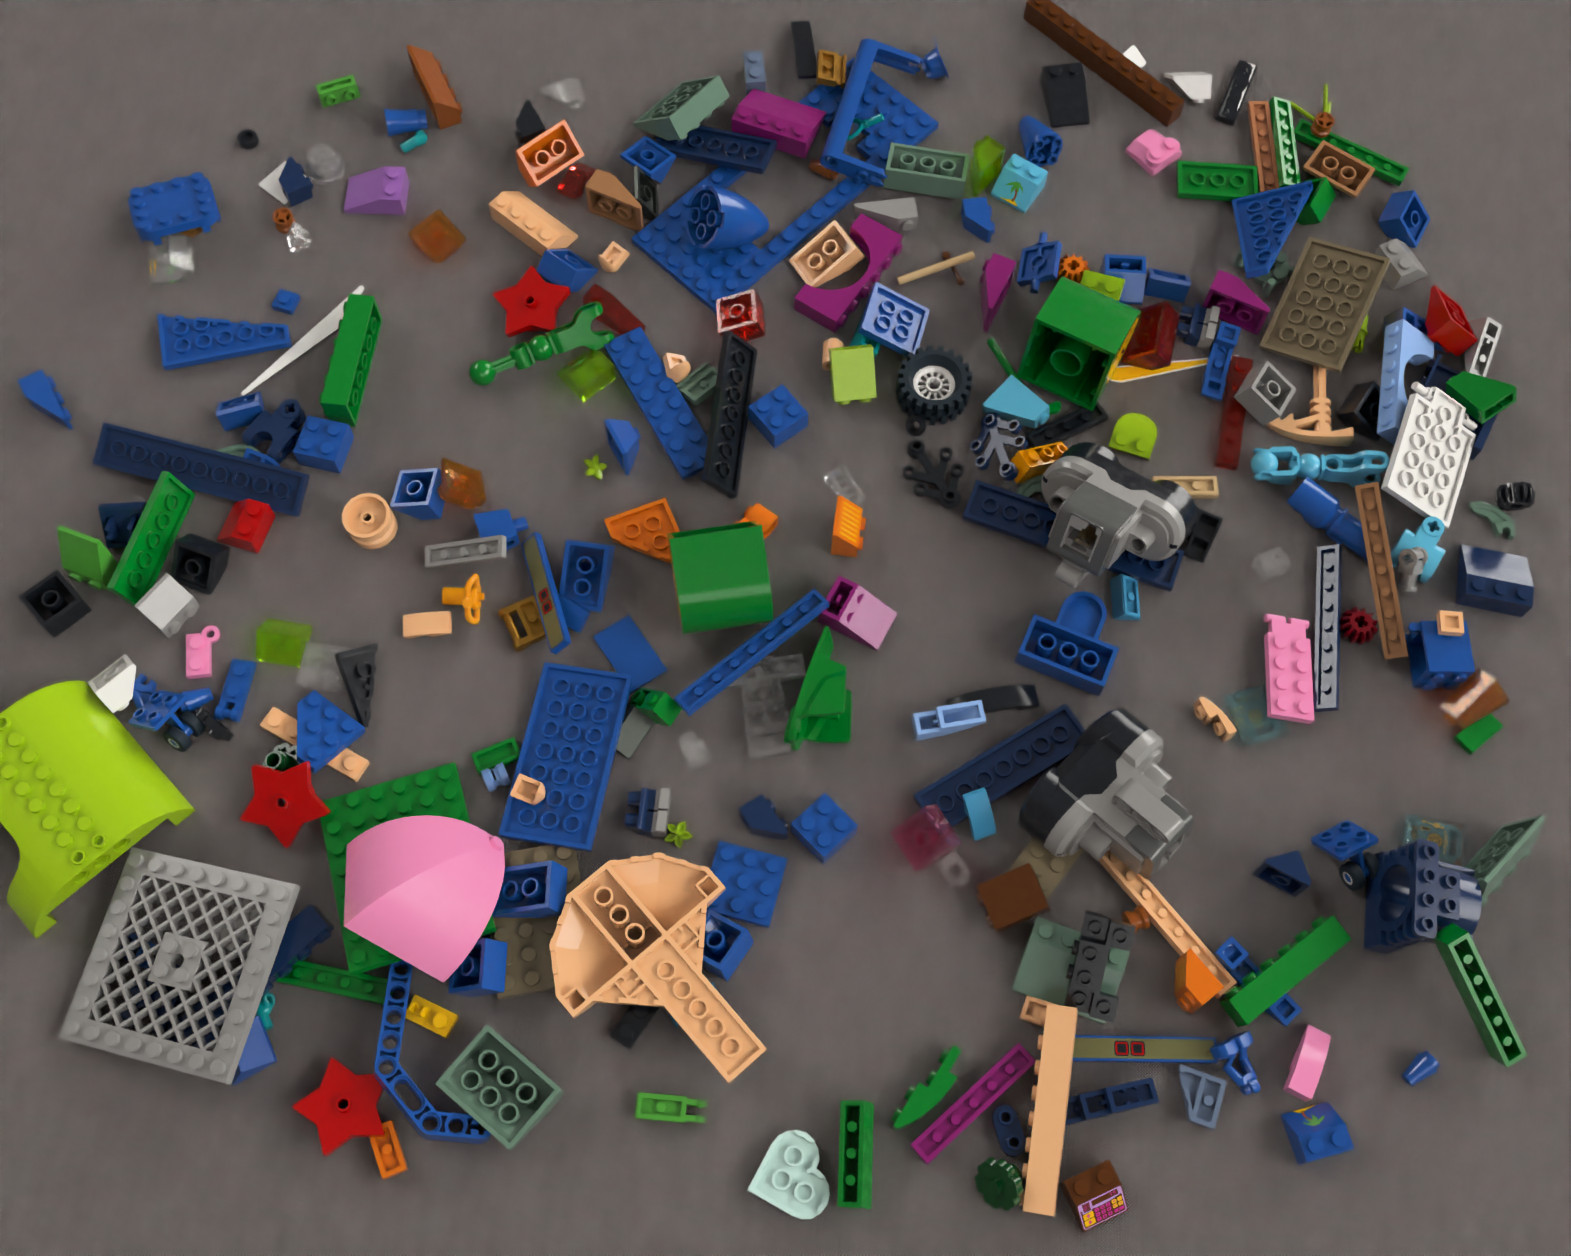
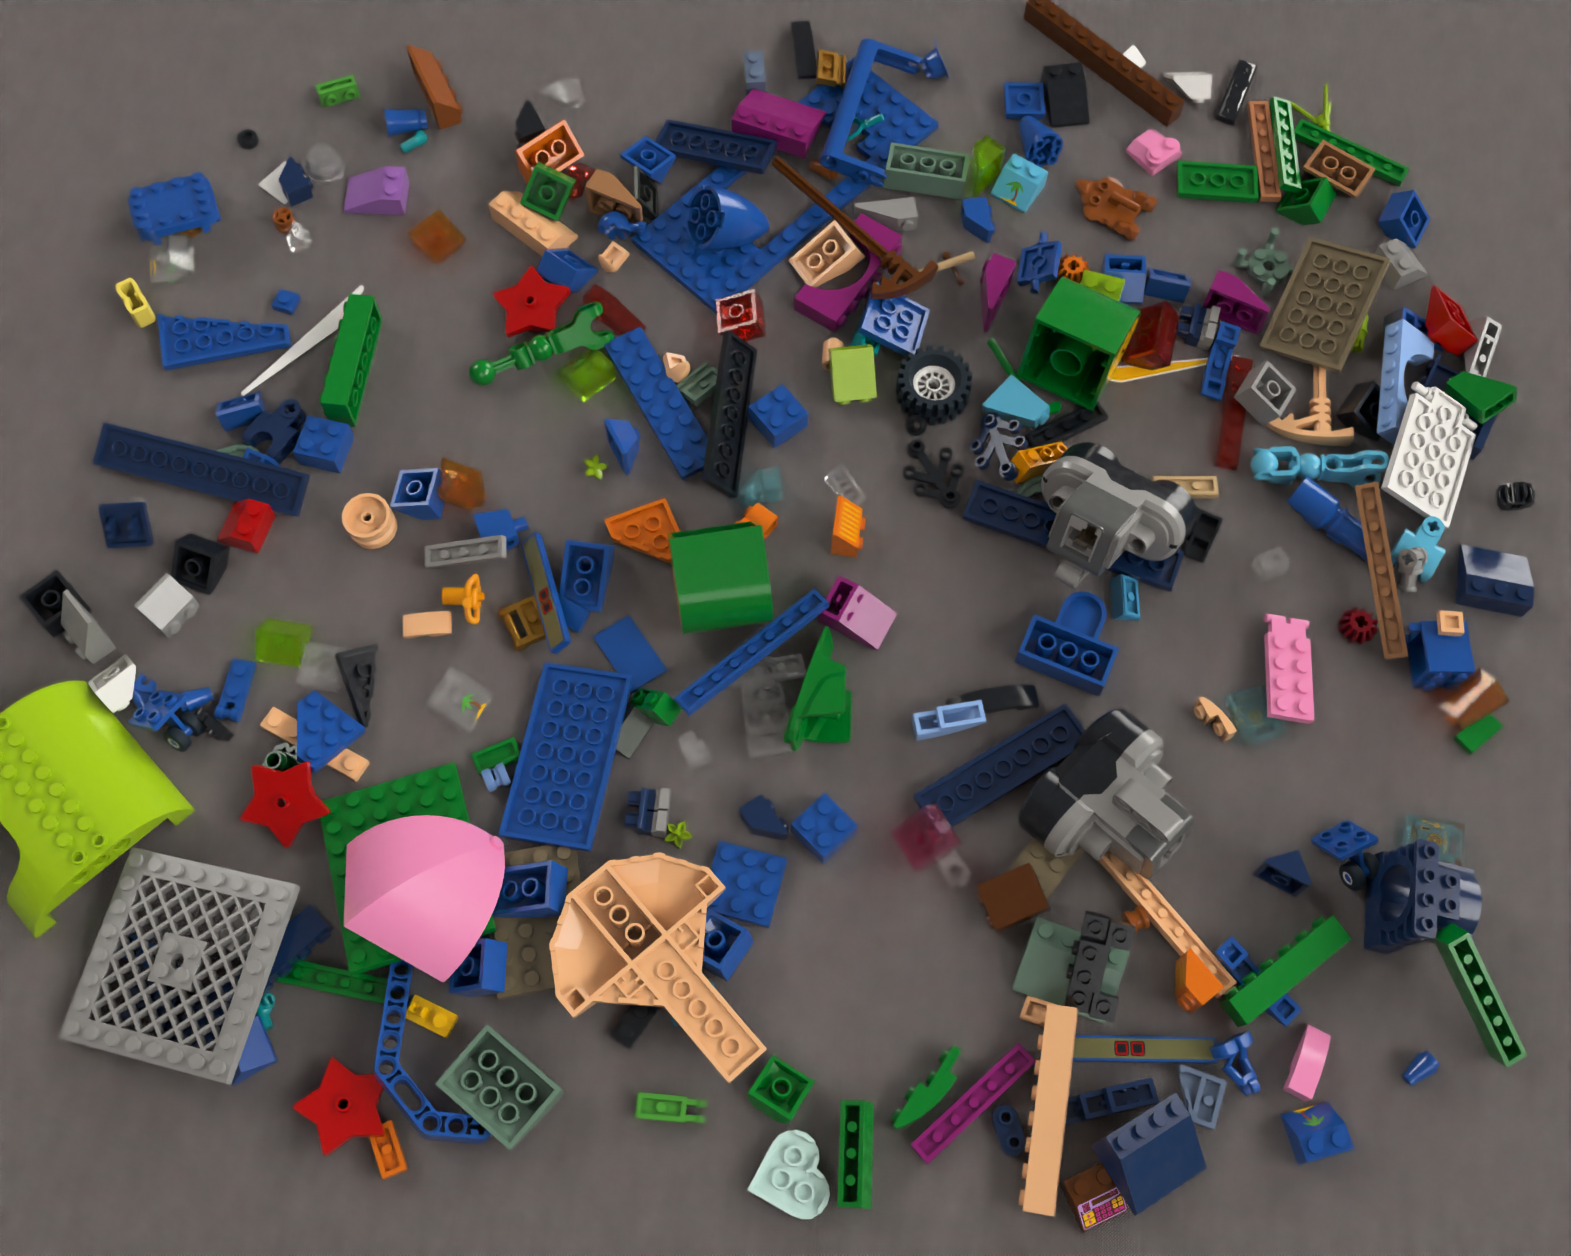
(41, 394): blue slope -> none
(83, 630): none -> light grey slope
(85, 558): bright green slope -> none
(135, 302): none -> light yellow brick
(151, 539): green plate -> none
(200, 653): bright pink hinge -> none
(458, 700): none -> clear slope
(528, 790): light nougat plate -> none
(548, 191): none -> green brick
(616, 224): none -> blue hair
(684, 108): sand green slope -> none
(762, 487): none -> clear light blue slope
(779, 1090): none -> green slope
(887, 288): none -> reddish brown piece
(979, 813): dark azure slope -> none
(999, 1183): dark green plant -> none
(1023, 100): none -> blue plate
(1113, 205): none -> dark orange shield
(1134, 435): lime slope -> none
(1152, 1154): none -> dark blue slope
(1265, 223): blue wing -> none
(1322, 124): dark orange wheel -> none
(1327, 628): plate -> none
(1499, 520): sand green piece -> none
(1503, 852): sand green slope -> none

